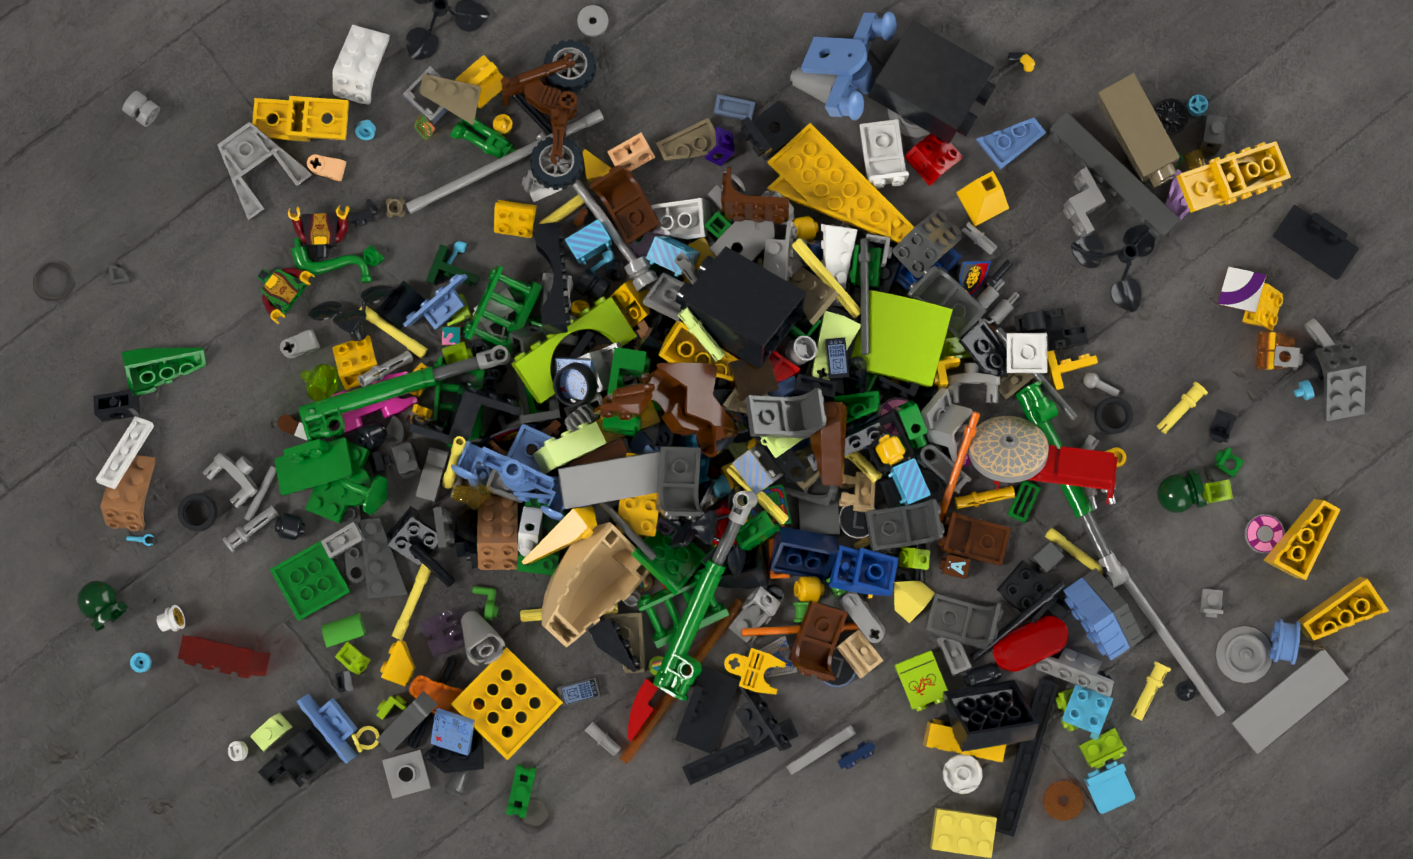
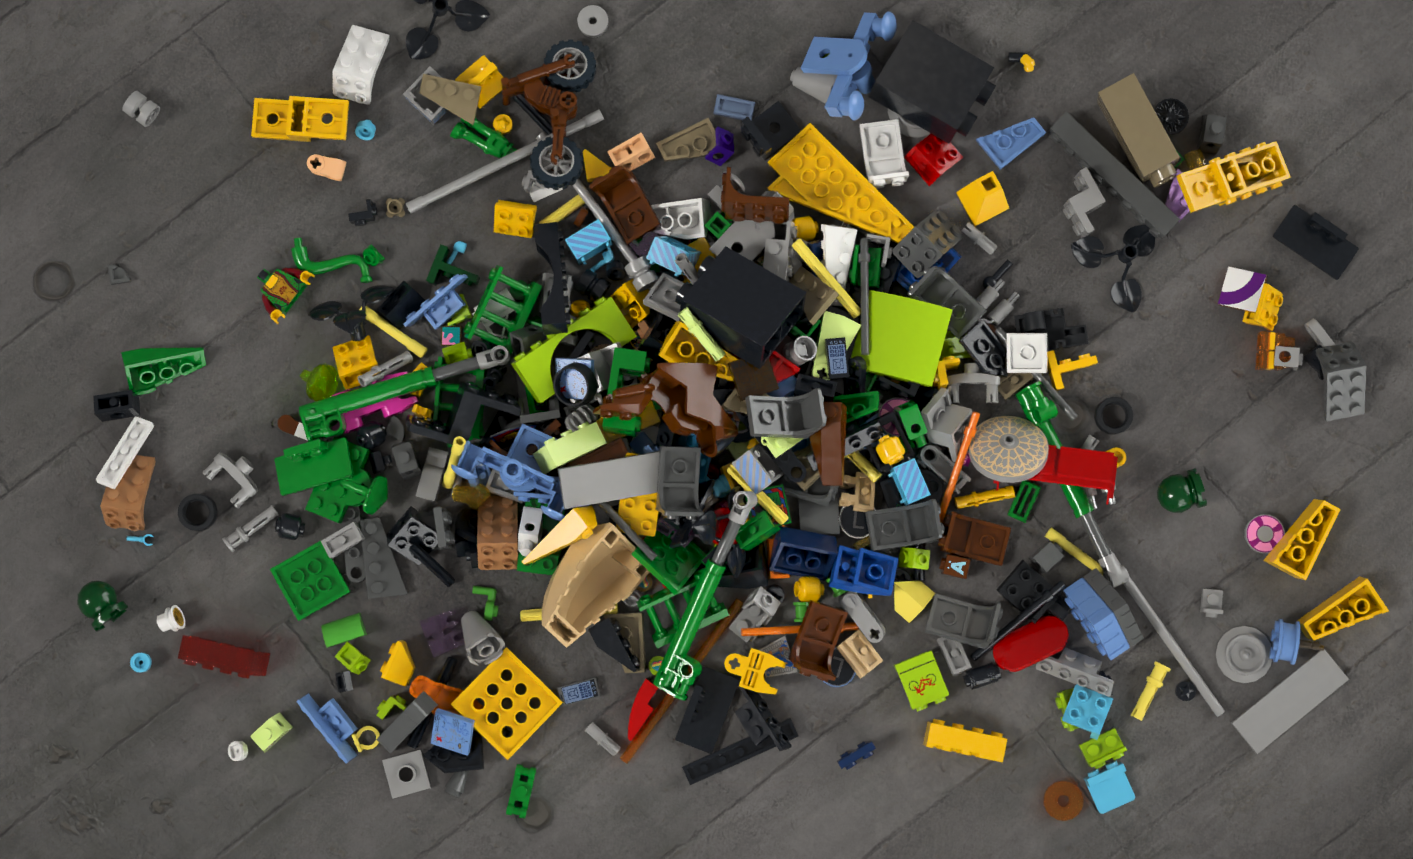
(246, 150): light grey wing -> none
(261, 493): light grey piece -> none
(300, 758): black plate -> none
(302, 344): light grey piece -> none
(320, 229): torso -> none
(403, 621): light yellow piece -> none
(424, 127): clear yellow tile -> none
(820, 749): light grey beam -> none
(962, 773): white tile -> none
(963, 832): light yellow brick -> none
(972, 274): shield -> none
(990, 715): black slope -> none
(1026, 760): black plate -> none
(1092, 380): light grey bar -> none
(1188, 401): light yellow pin -> none
(1198, 102): medium azure wheel -> none
(1217, 491): lime bracket -> none
(1221, 426): black bracket -> none
(1222, 456): green bracket -> none
(1305, 390): medium azure tile -> none

